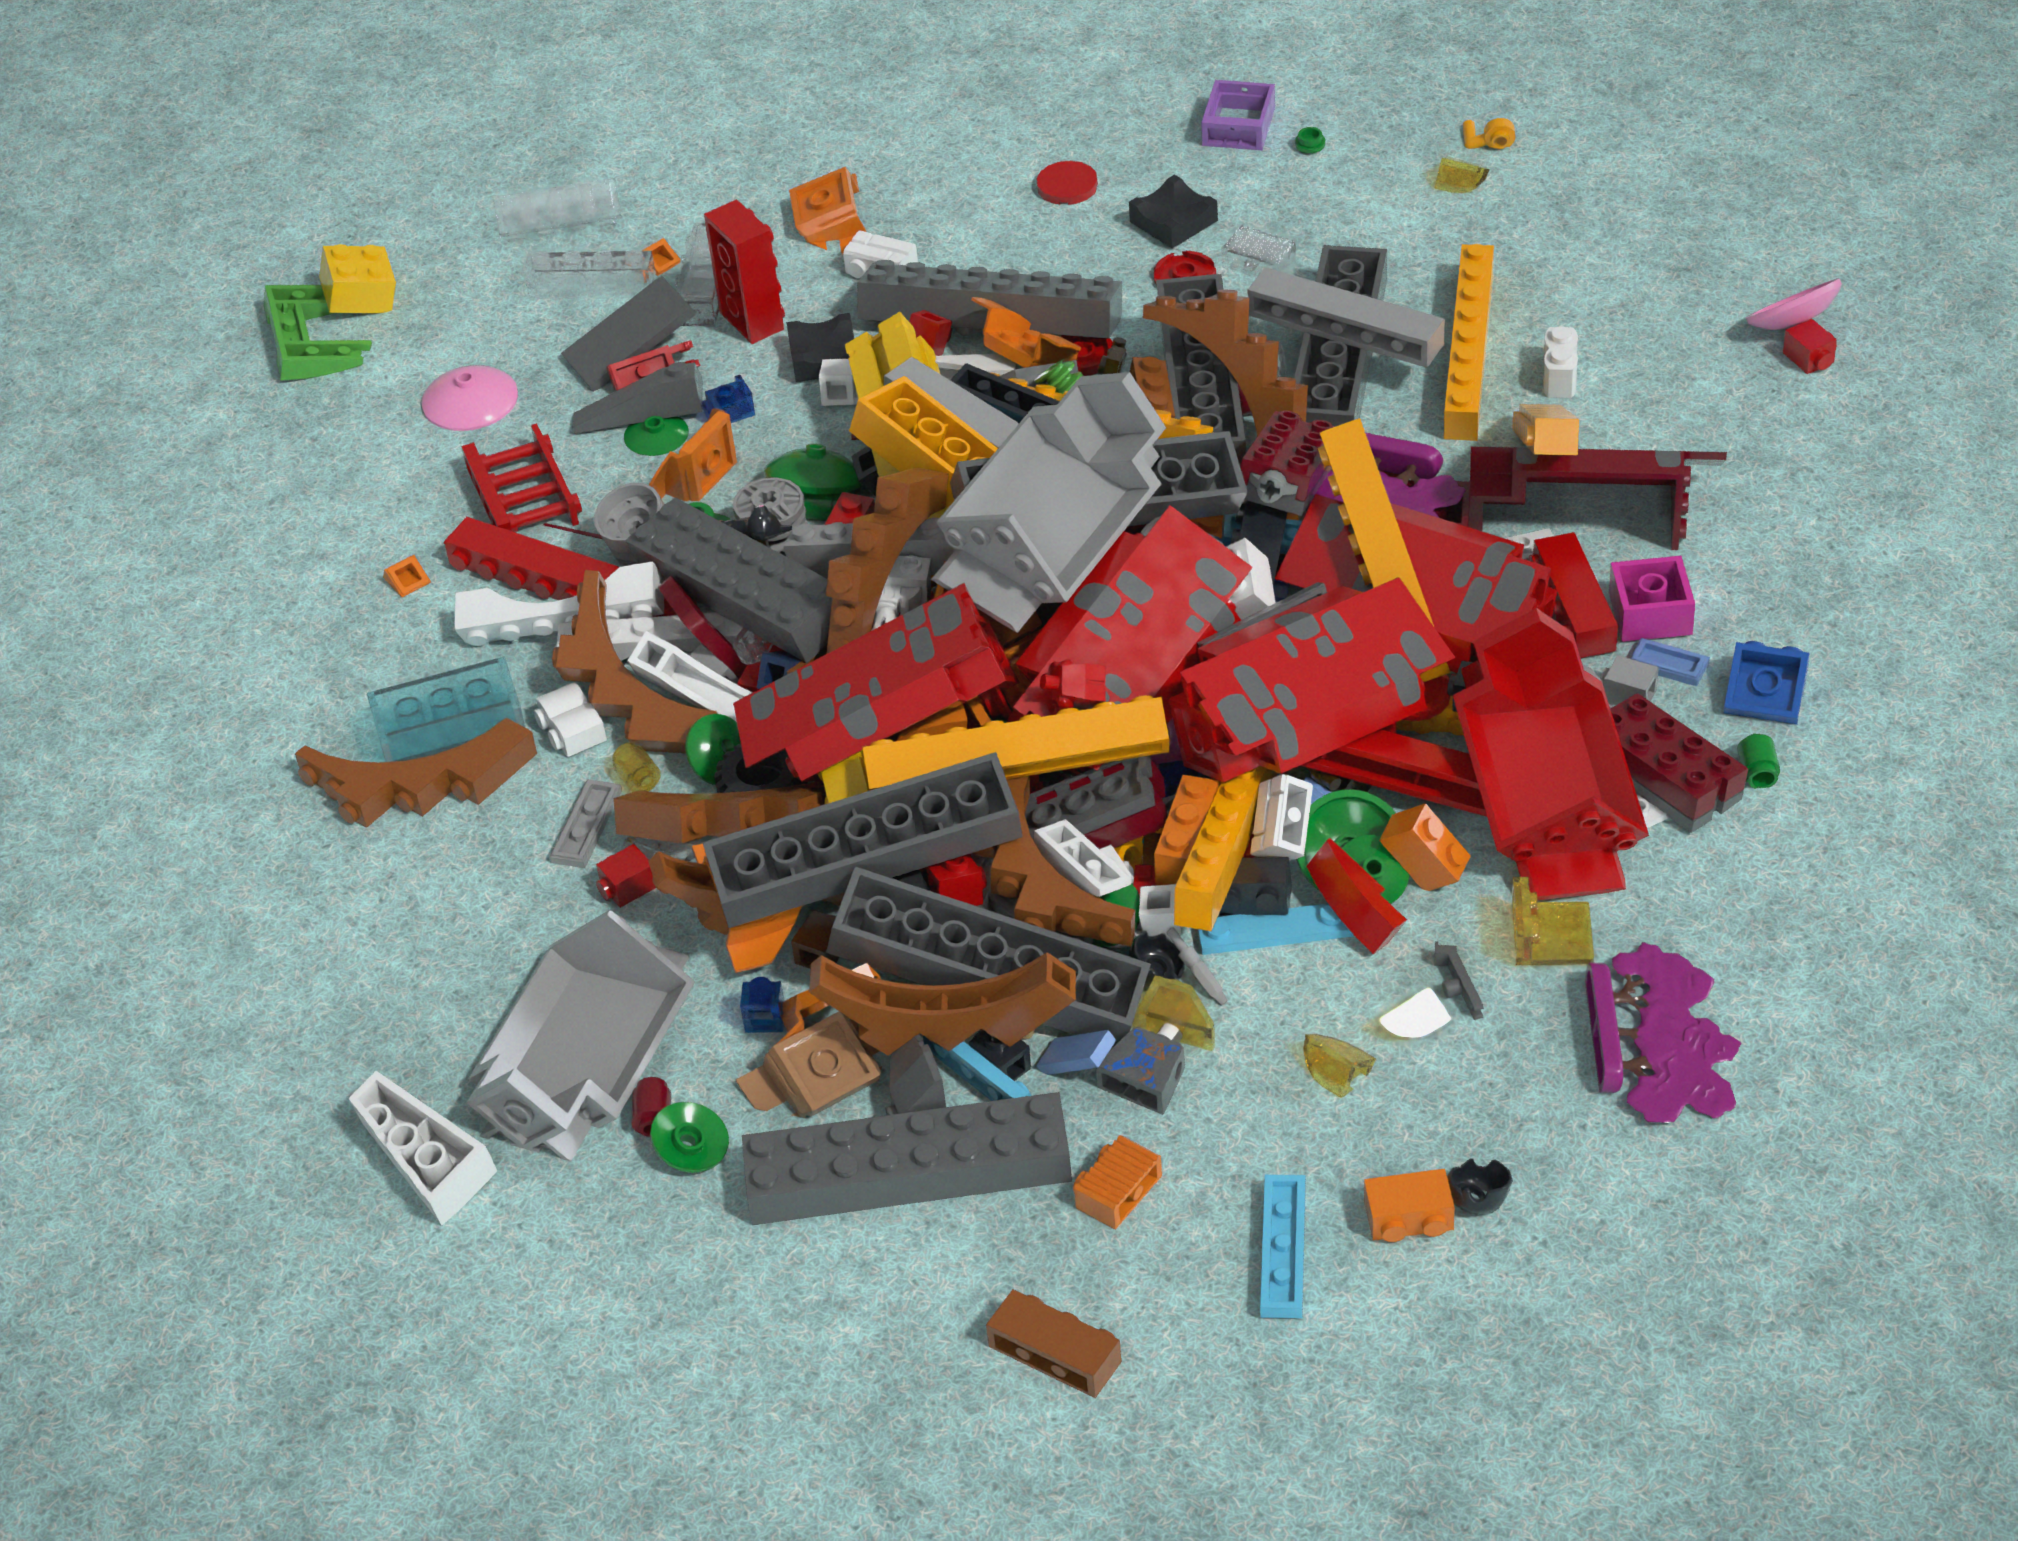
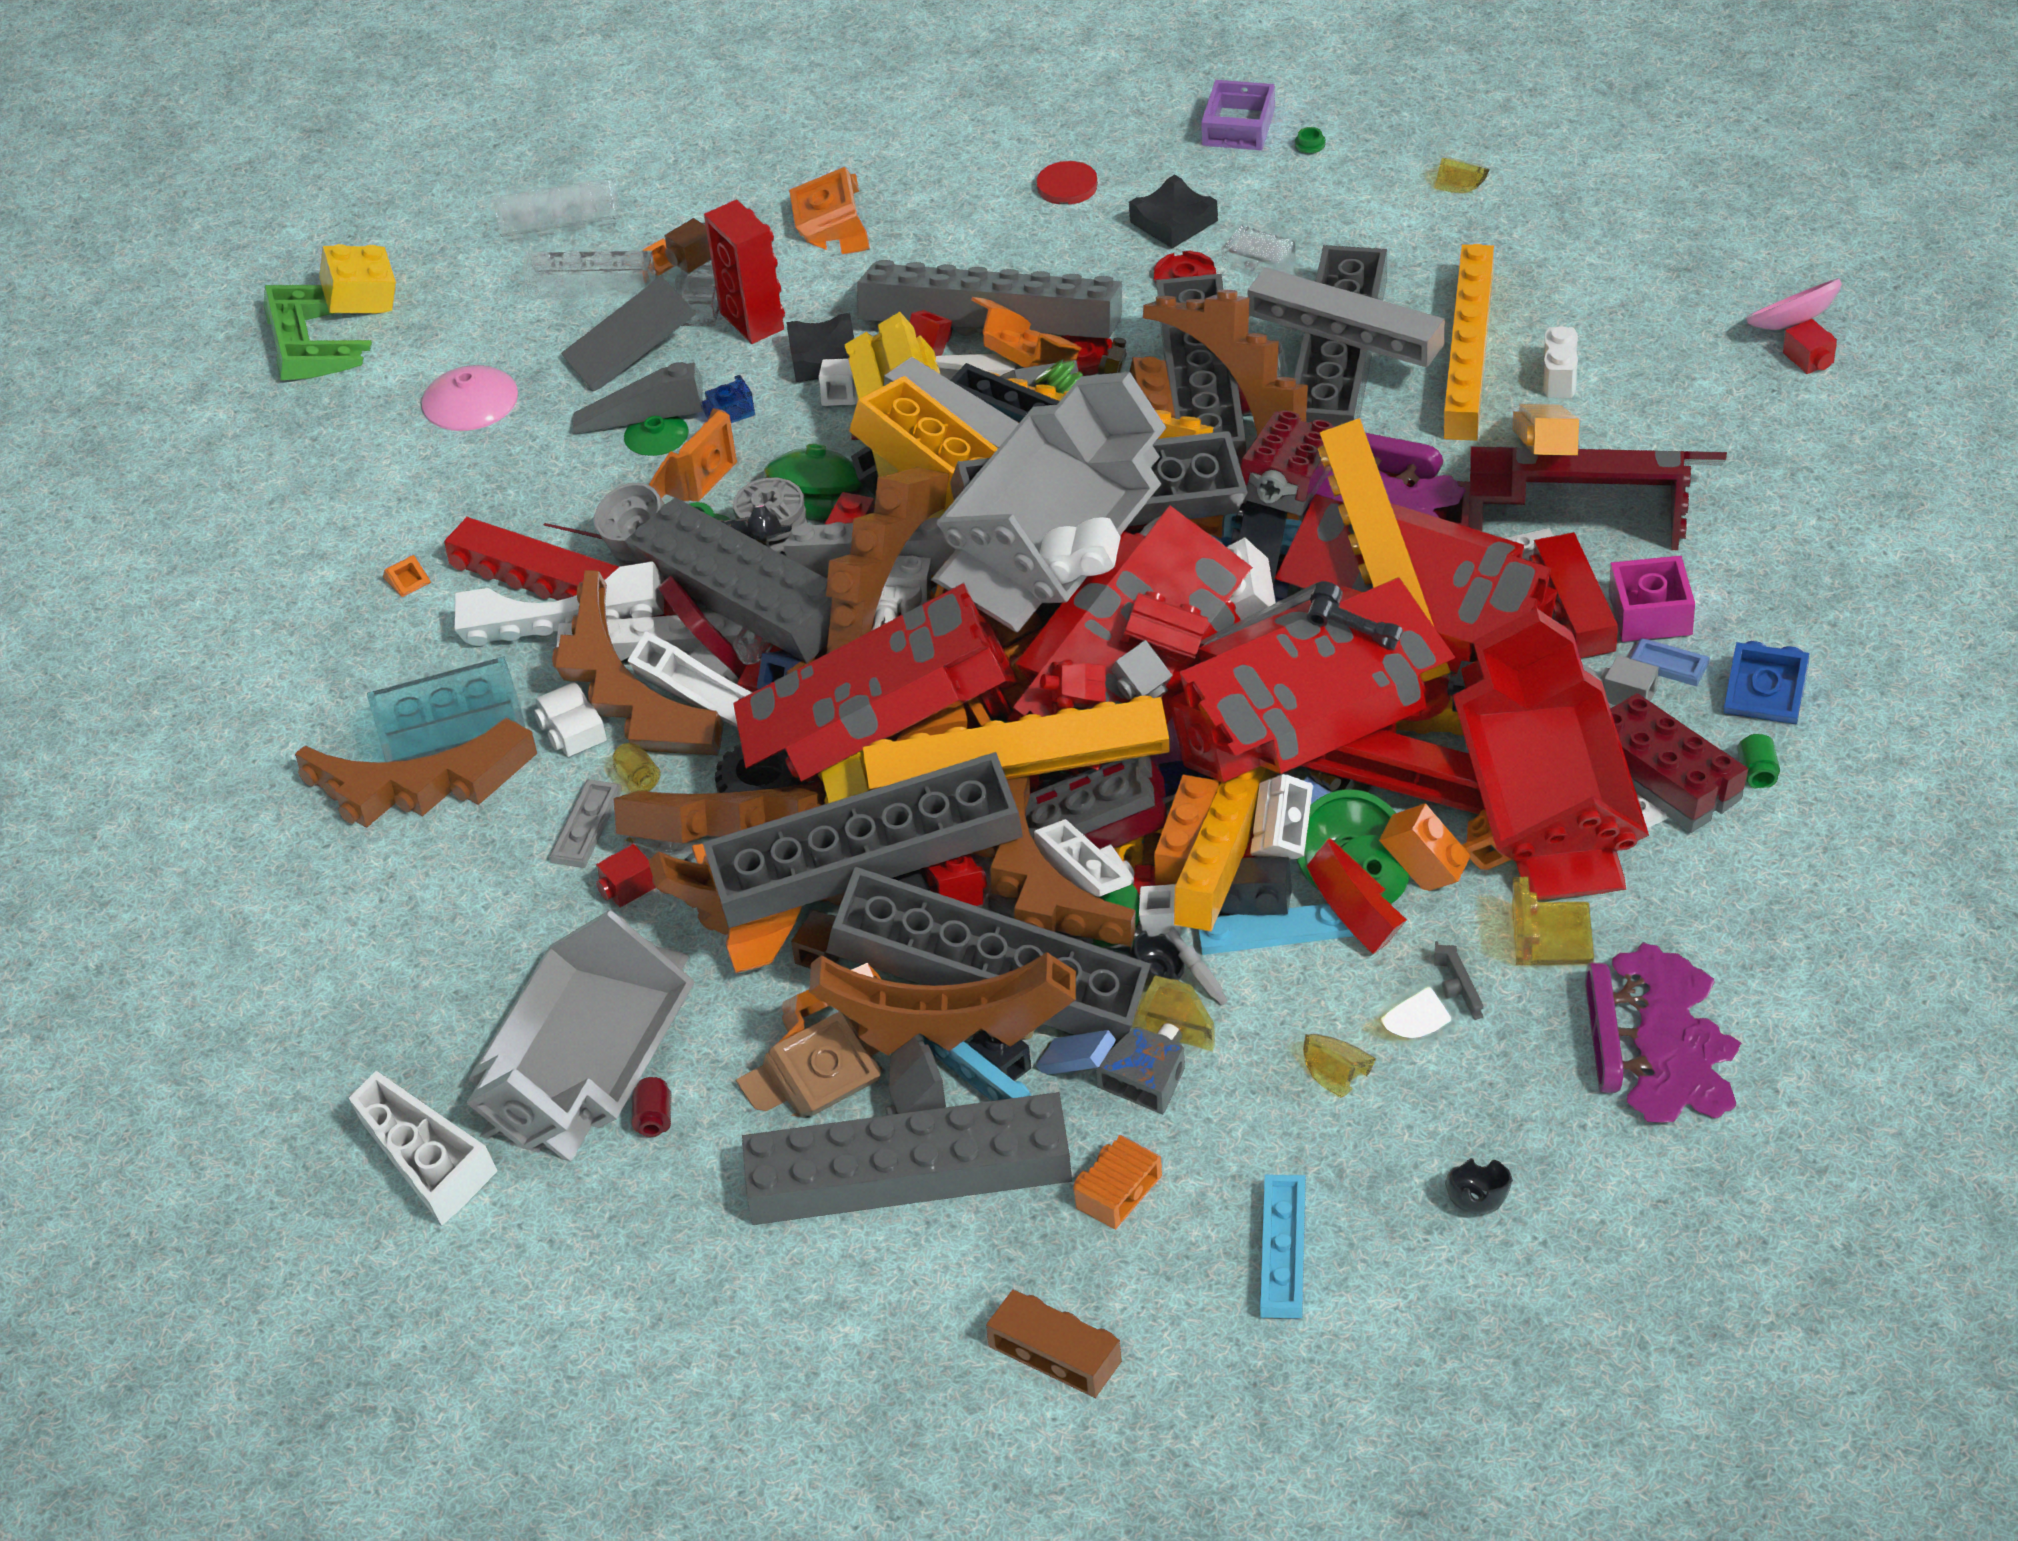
(498, 504): red fence -> none
(639, 366): red hinge -> none
(688, 246): none -> reddish brown brick
(694, 1125): green dish -> none
(705, 742): green dish -> none
(762, 996): clear blue brick -> none
(869, 248): white brick -> none
(1082, 549): none -> white brick
(1141, 673): none -> light grey brick
(1167, 628): none -> red brick
(1325, 606): none -> black brick
(1409, 1205): orange brick -> none
(1479, 843): none -> orange brick
(1497, 134): light orange plate -> none

